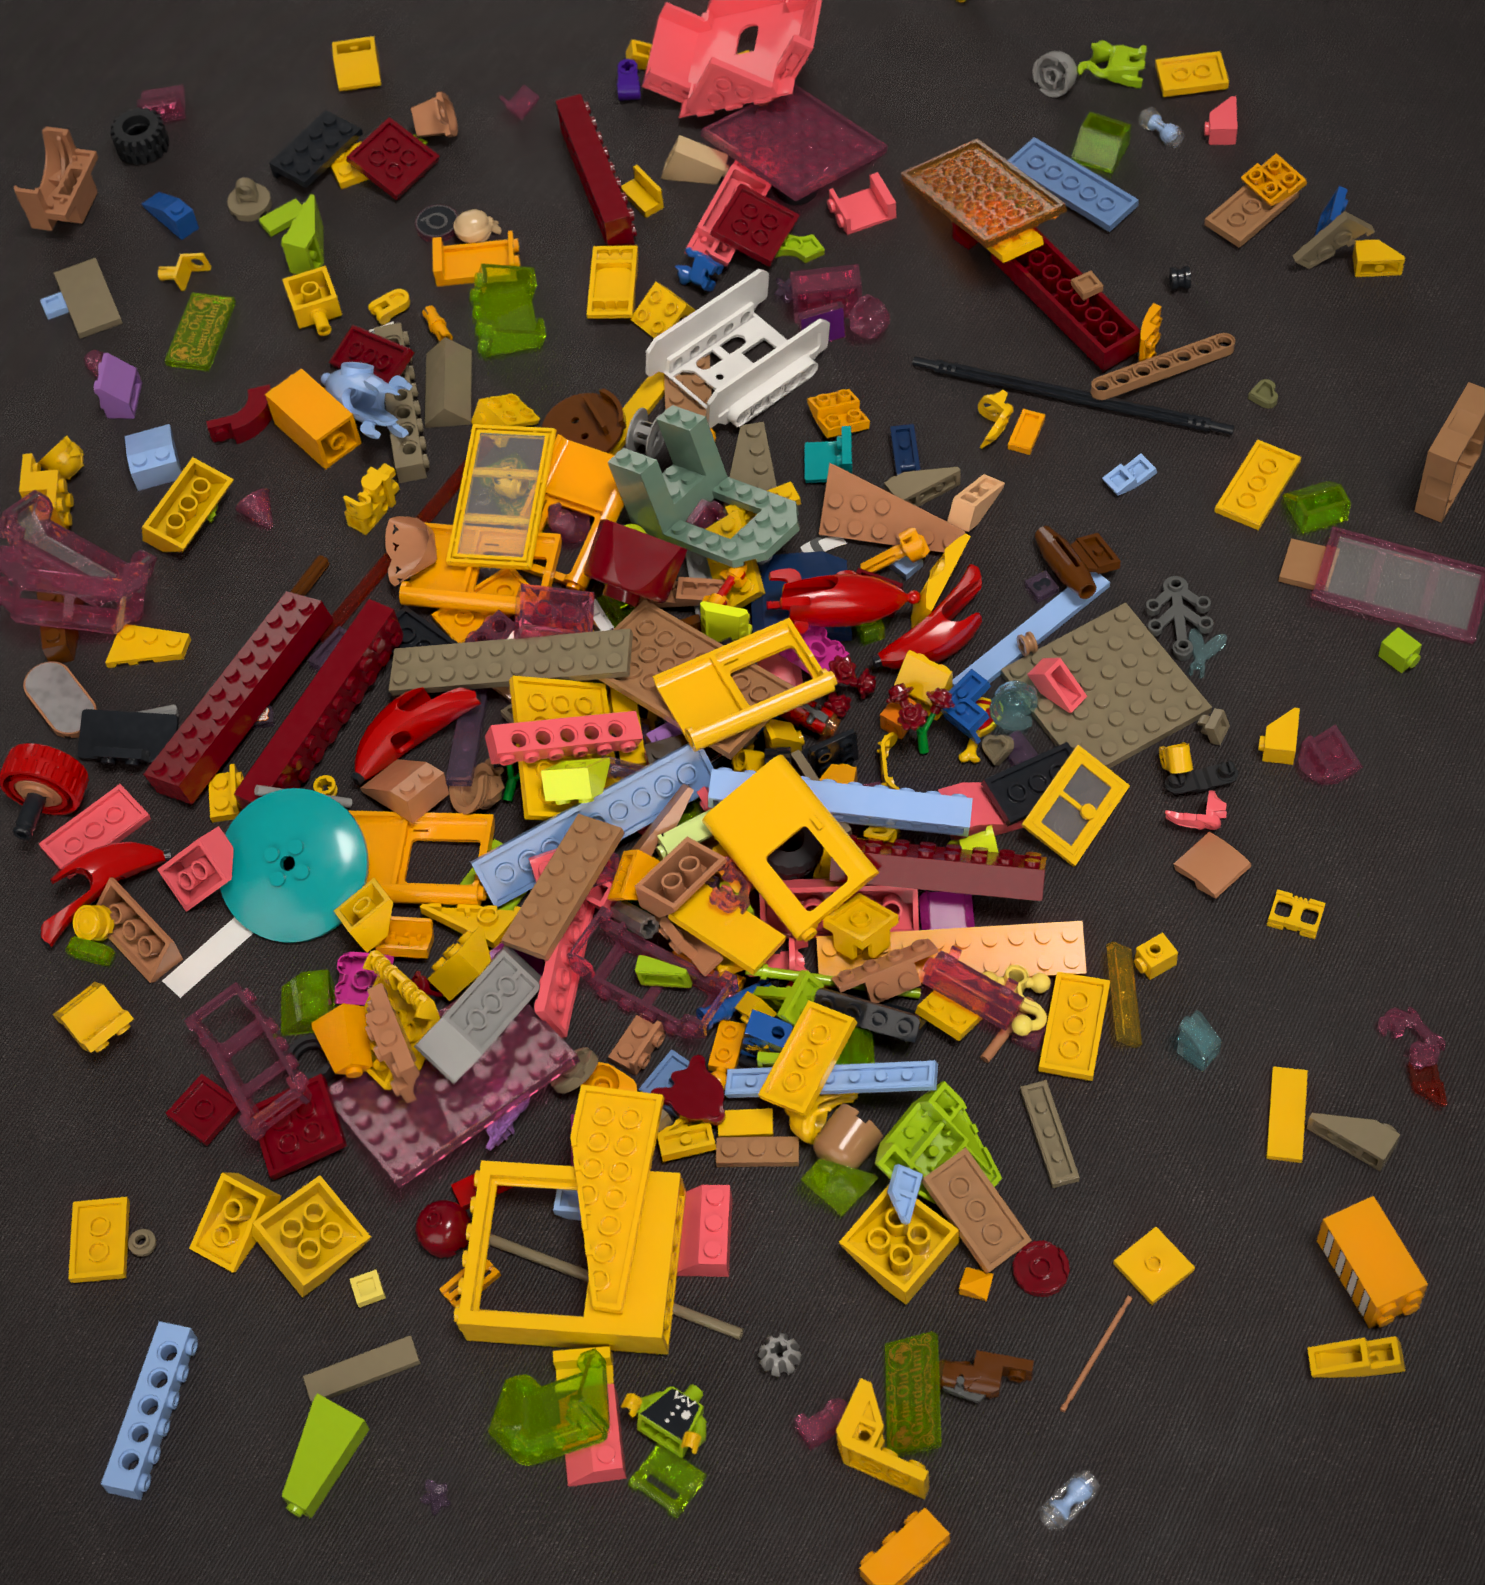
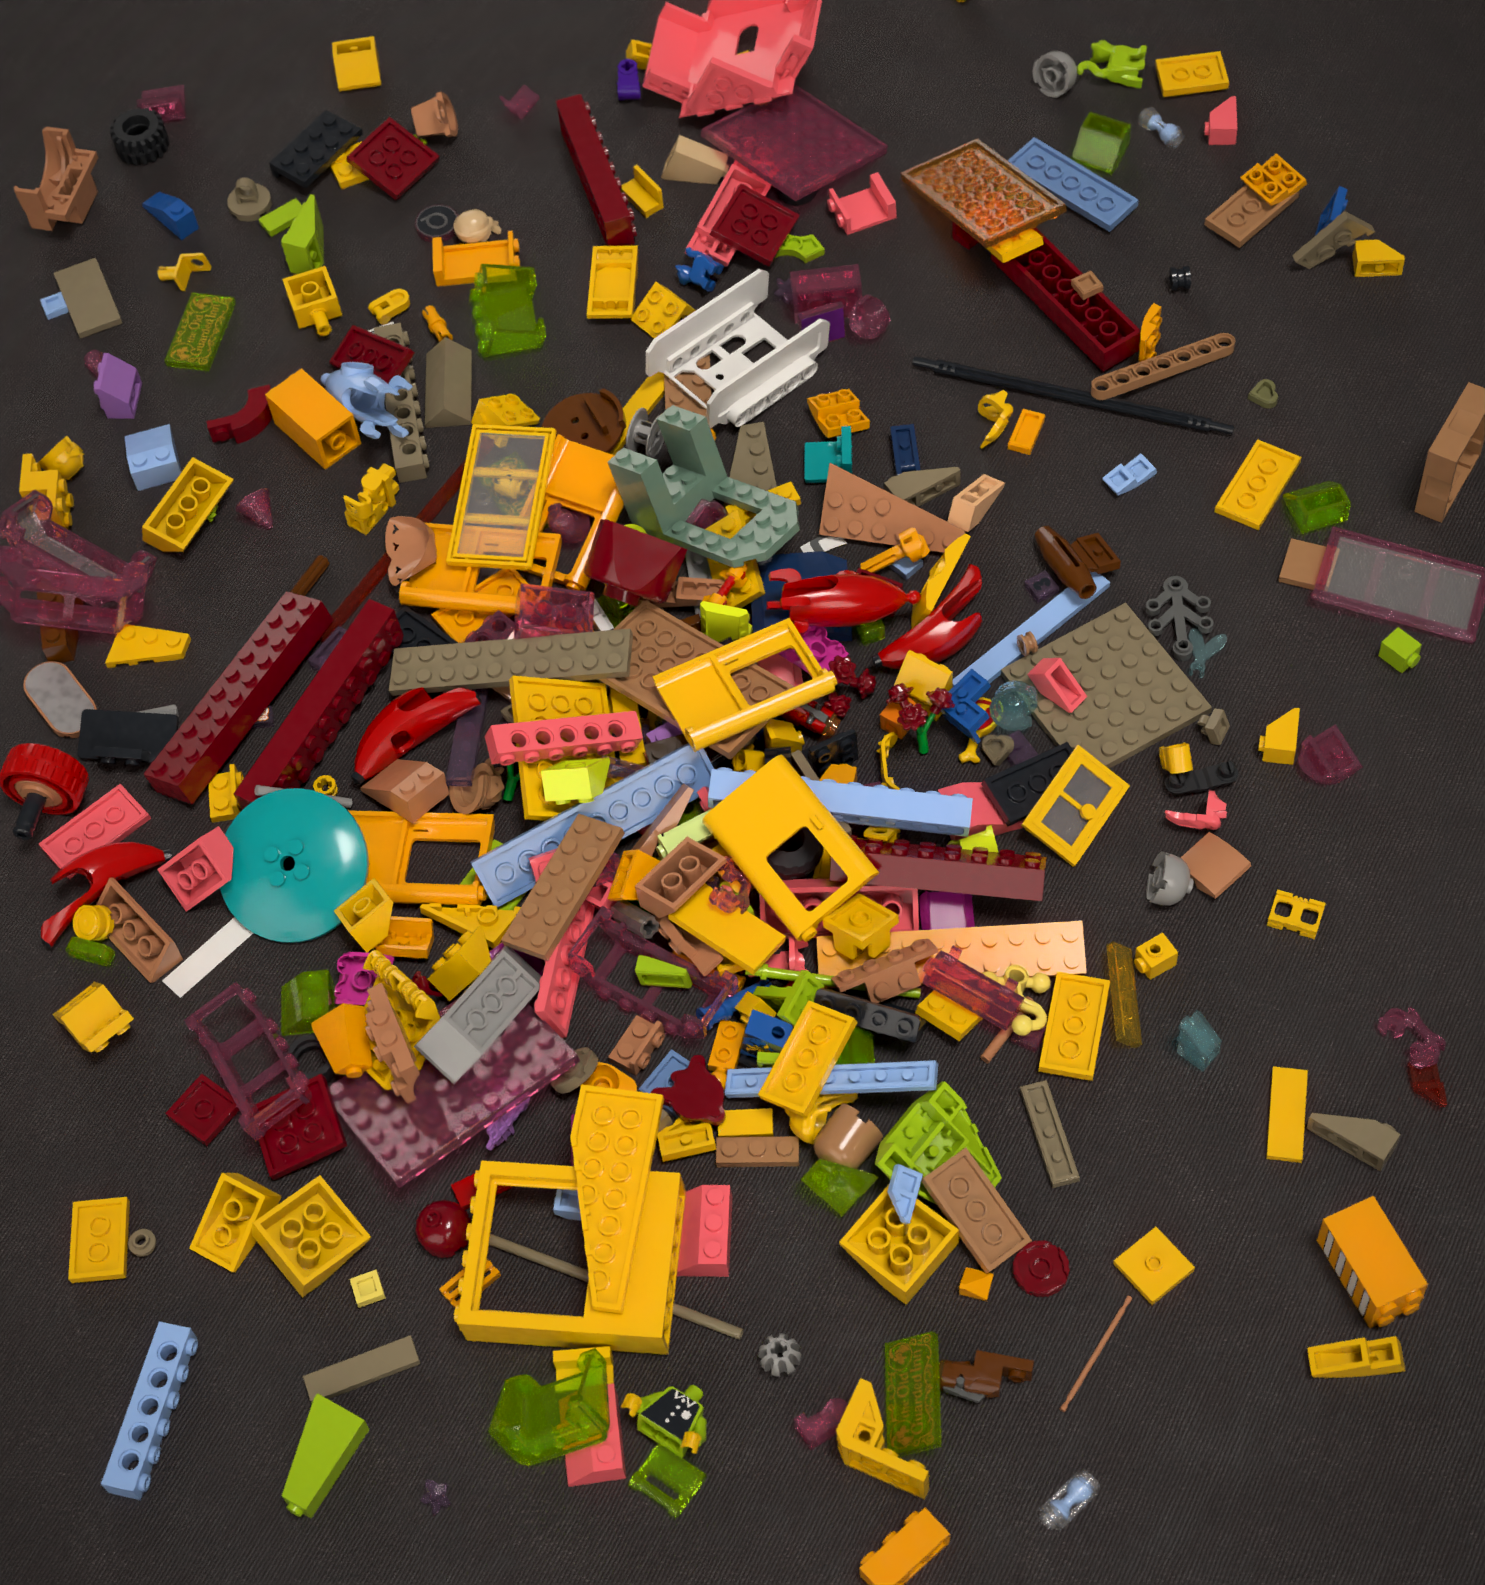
(1169, 880): none -> light grey cylinder

